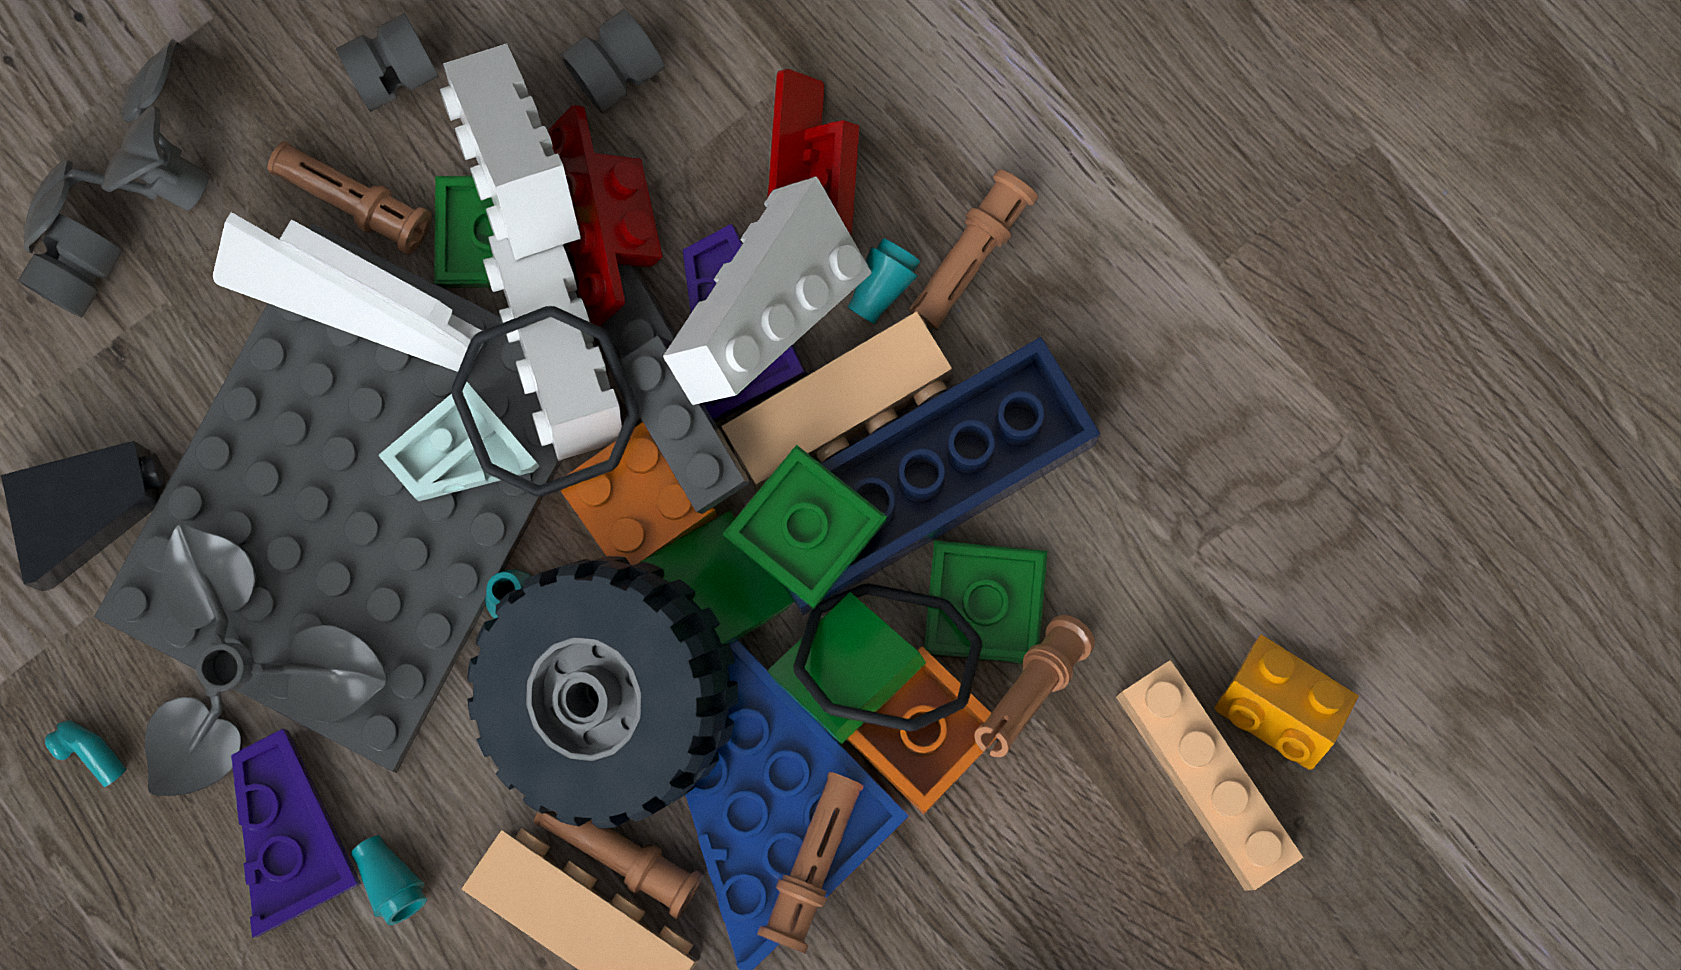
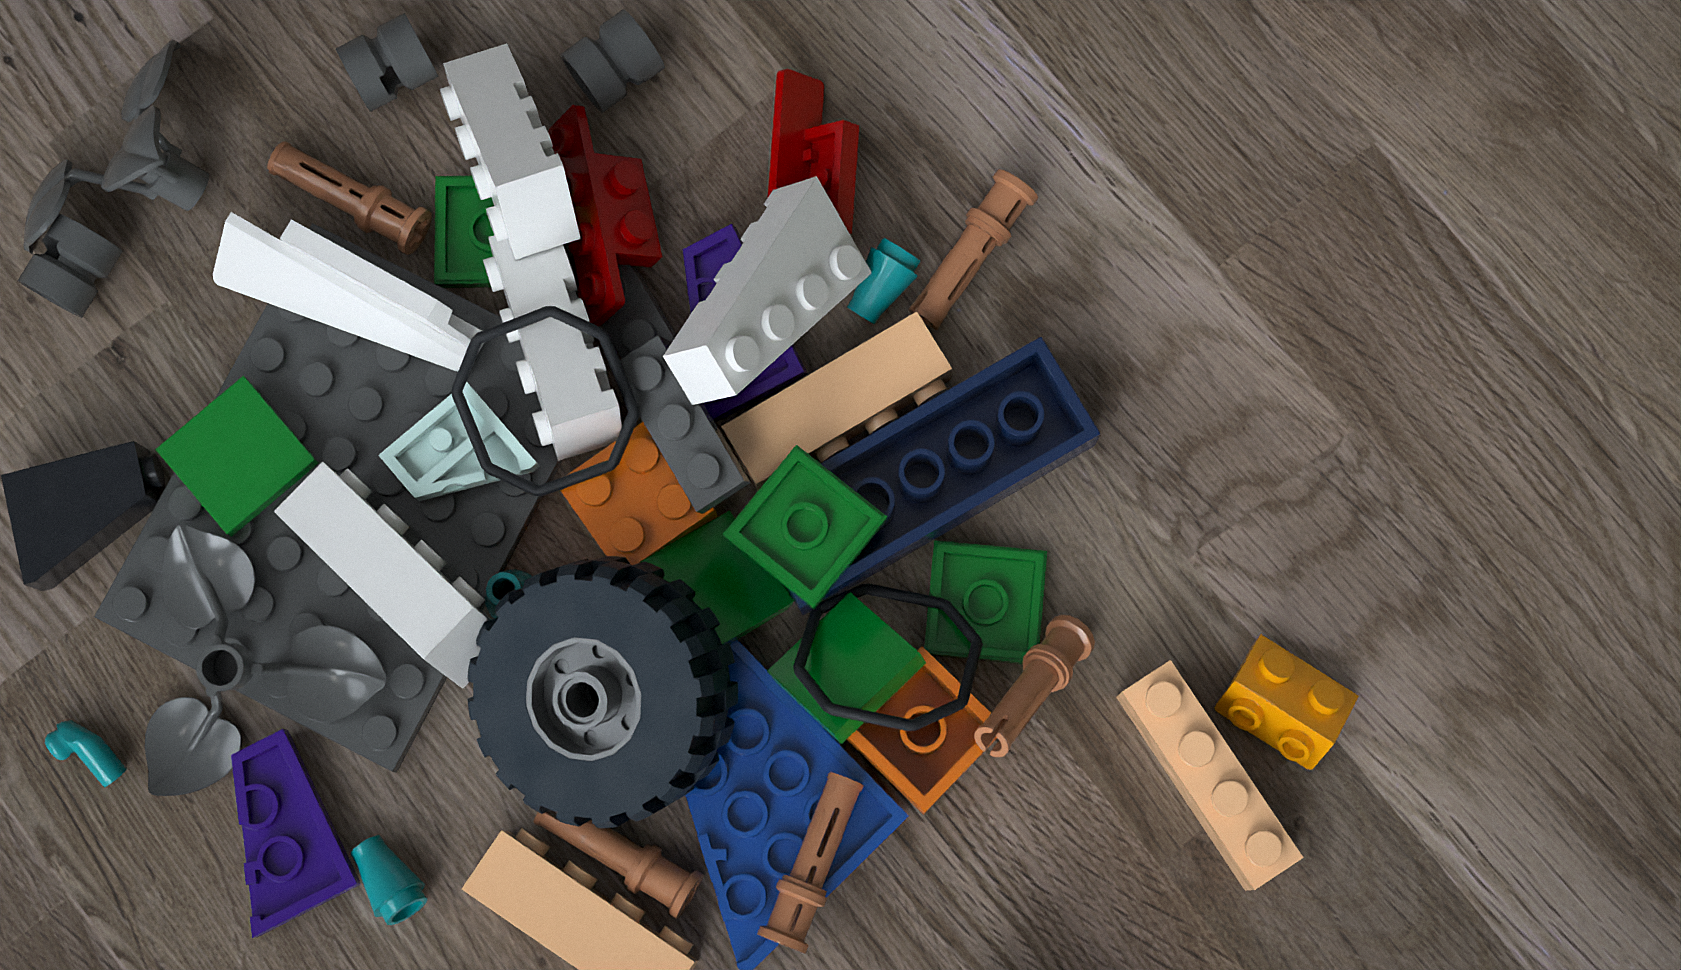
(237, 456): none -> green tile
(387, 570): none -> white wedge

